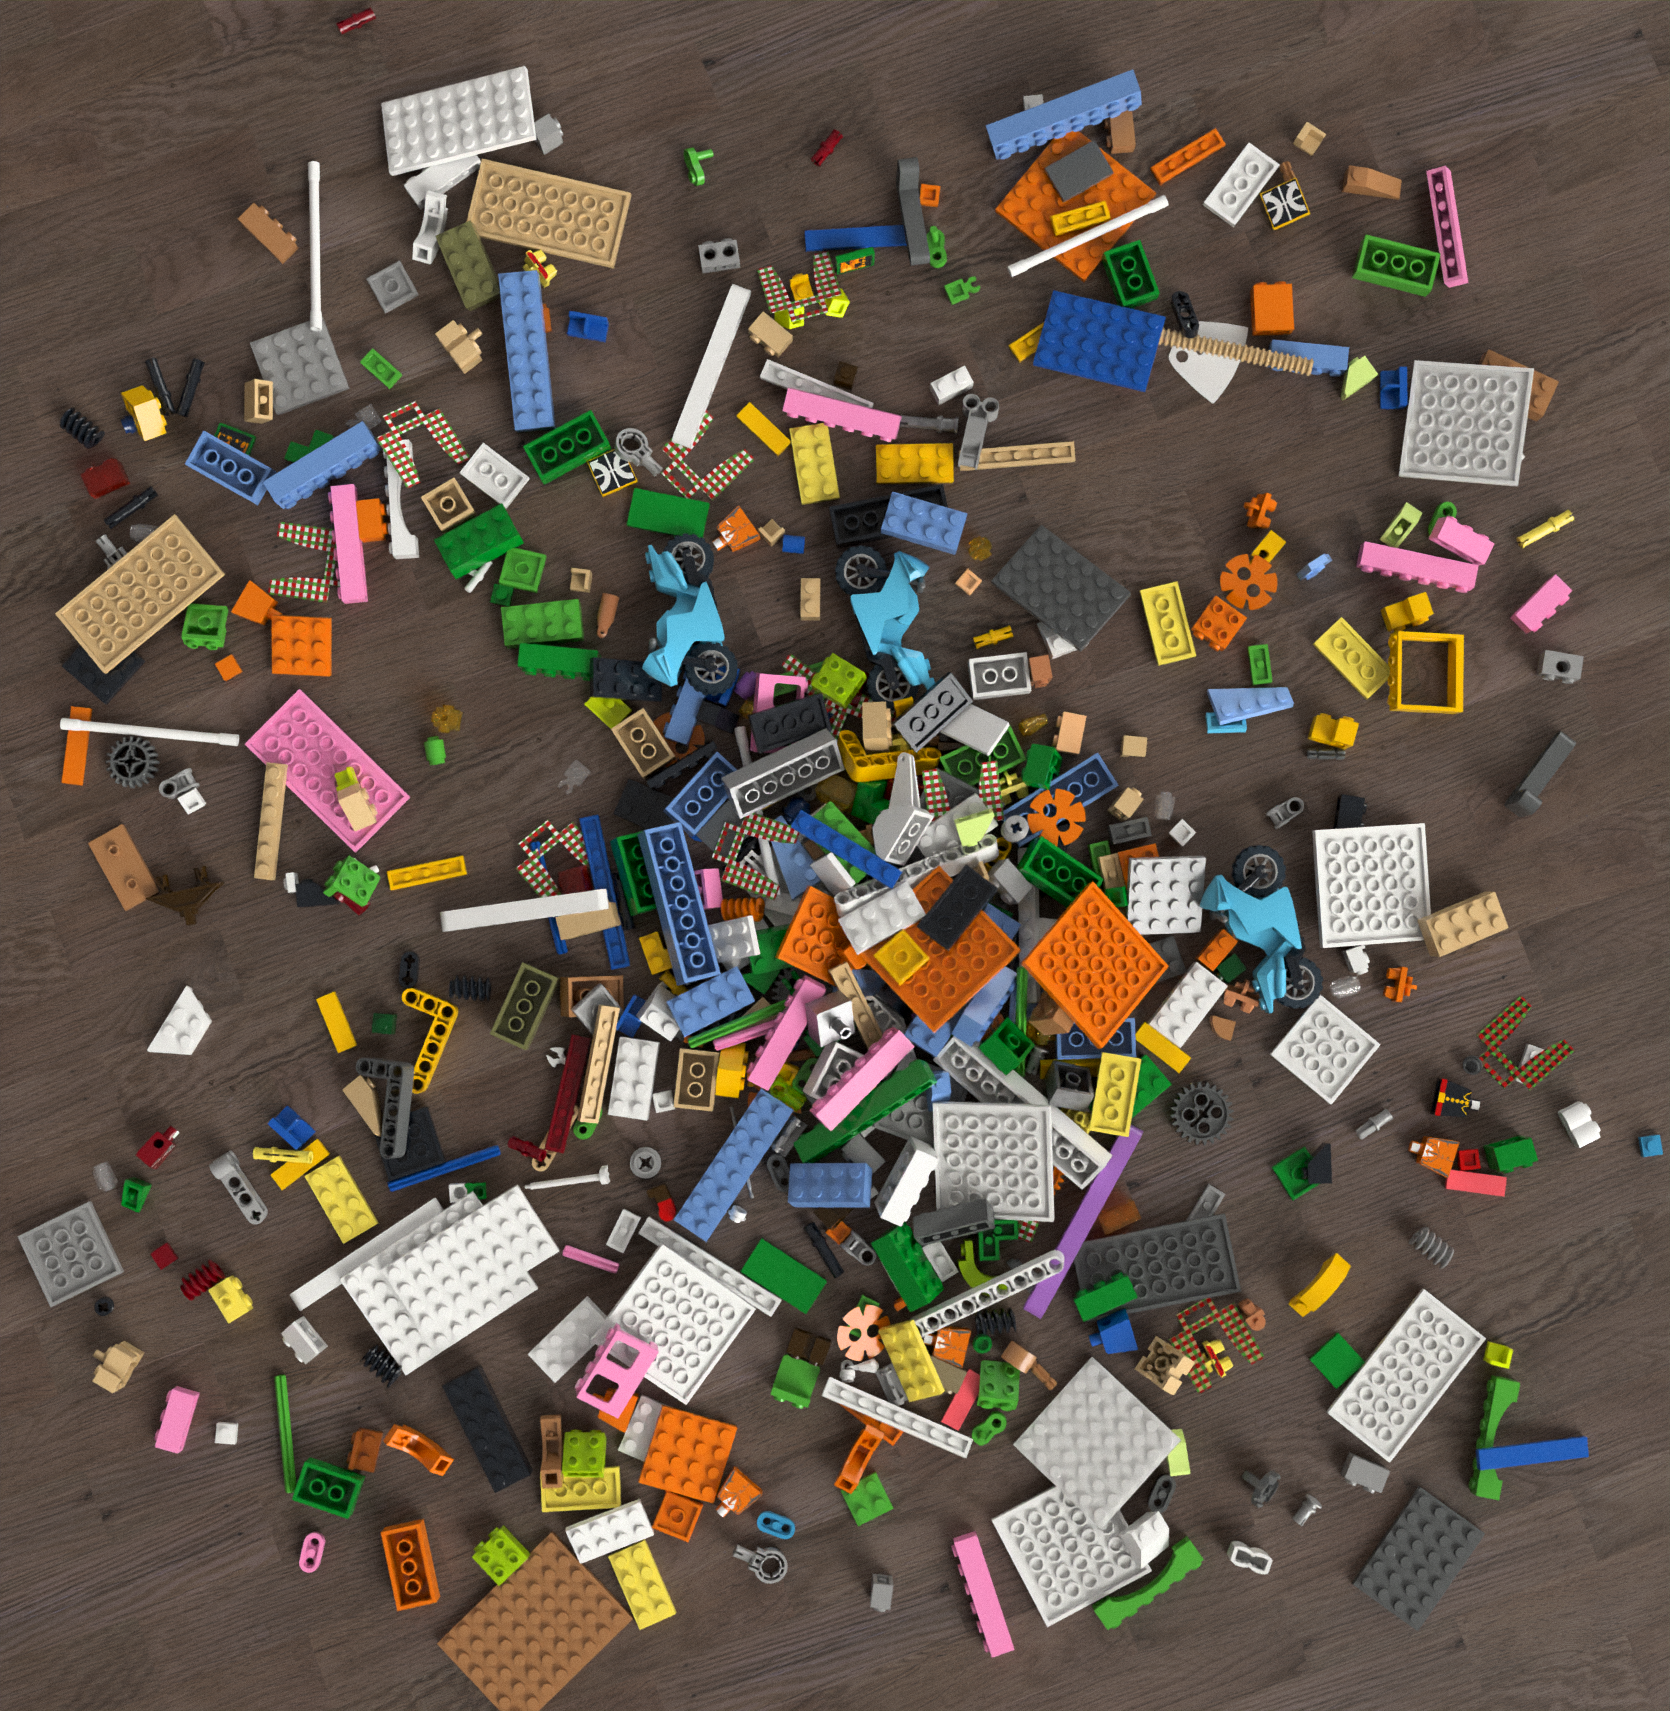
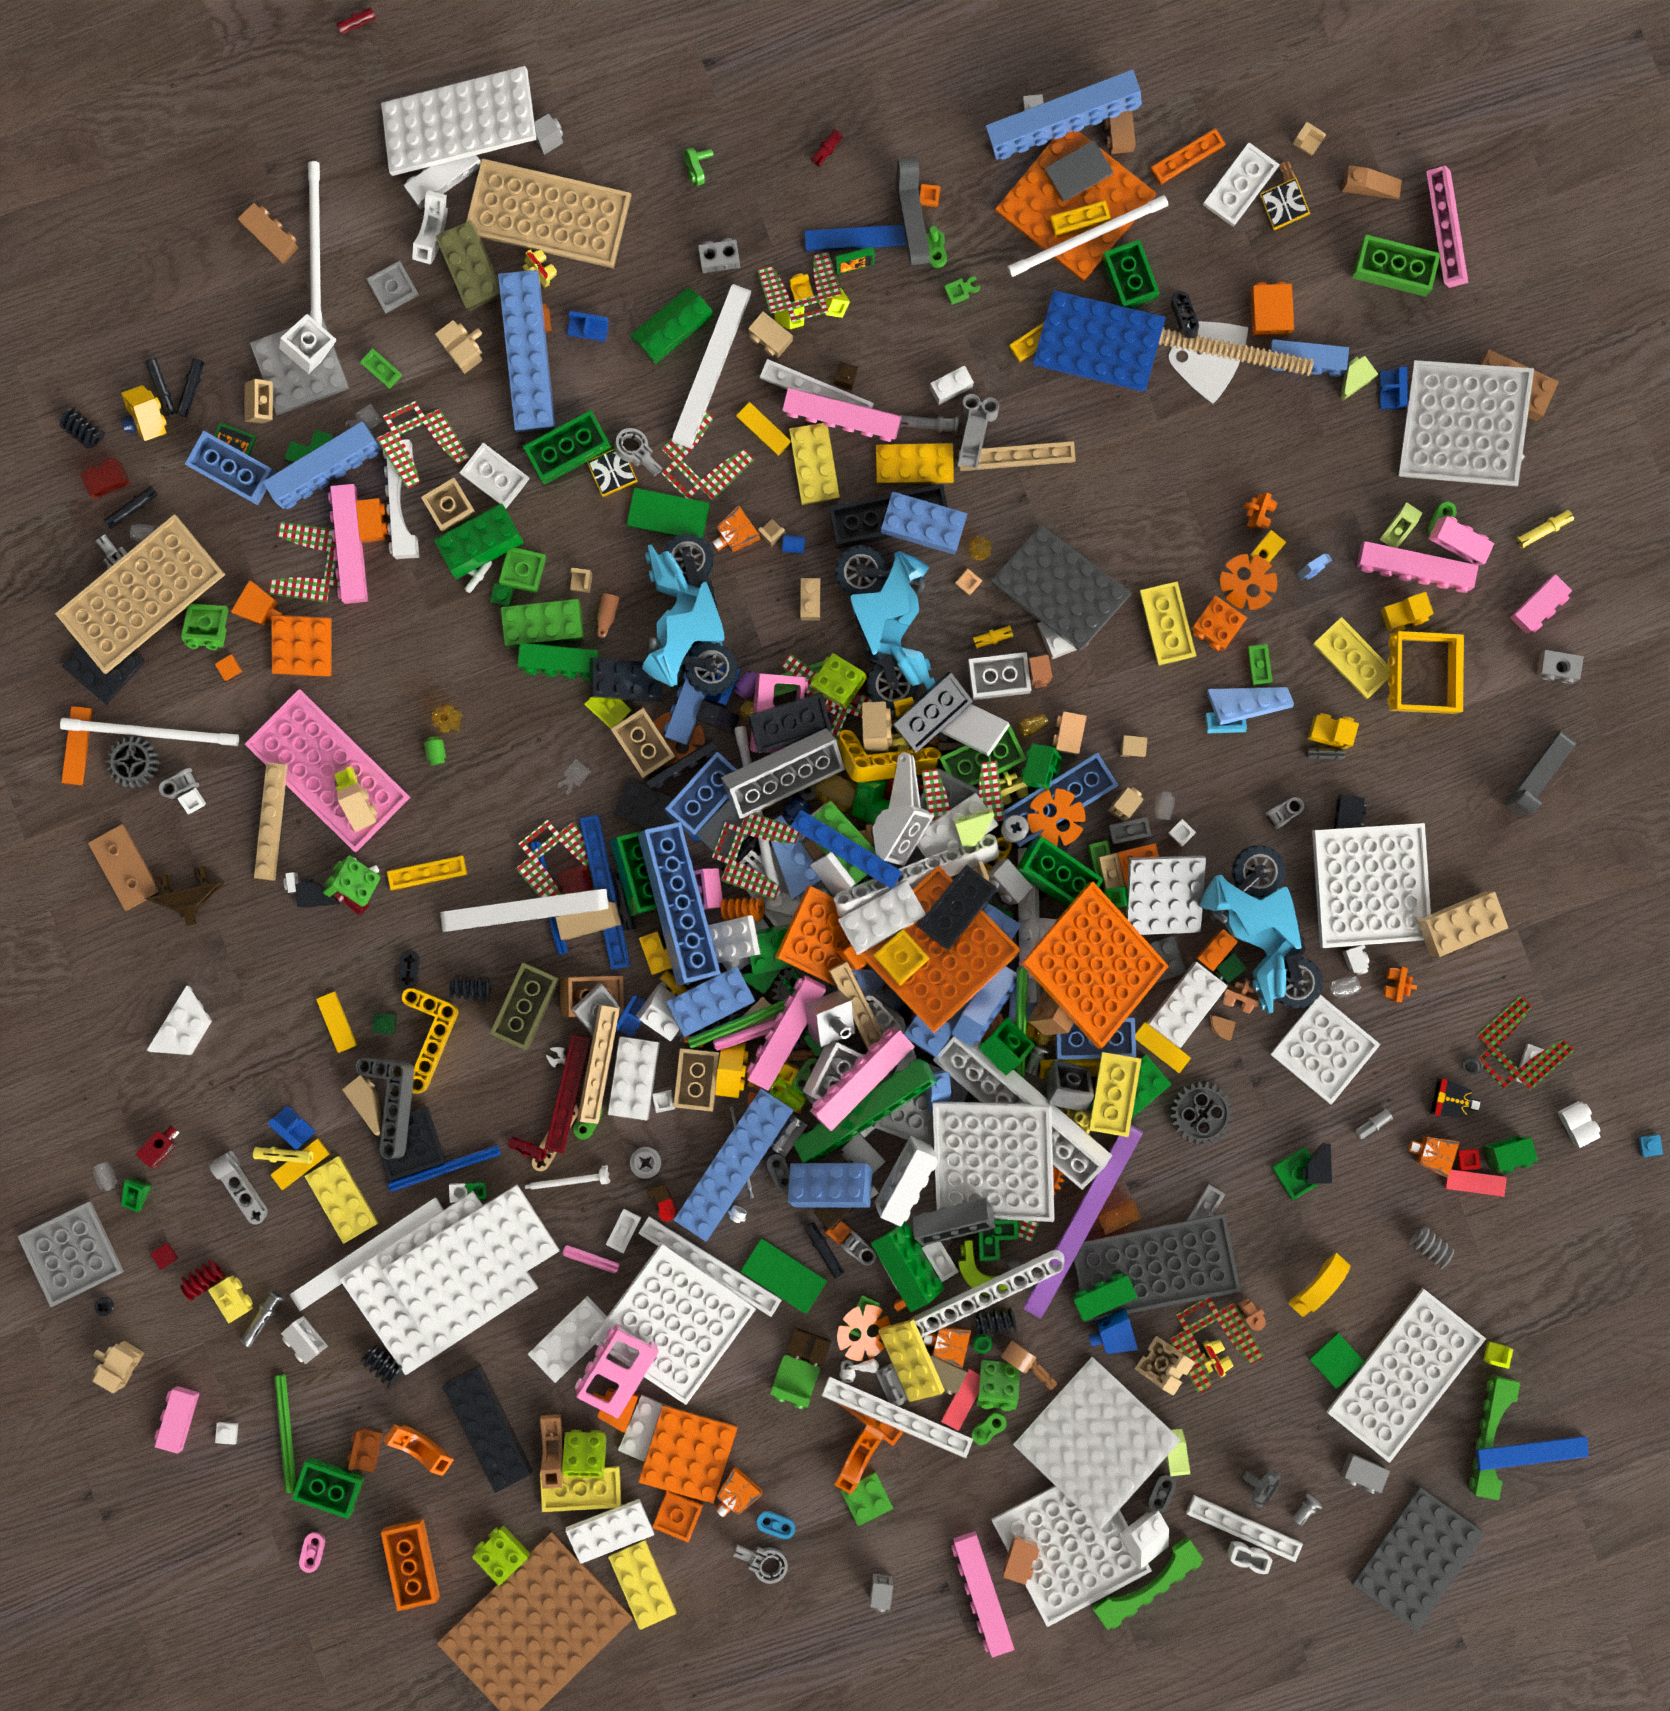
(265, 1311): none -> flat silver pin
(307, 343): none -> white slope
(672, 325): none -> green slope
(1020, 1560): none -> nougat brick
(1244, 1528): none -> white tile

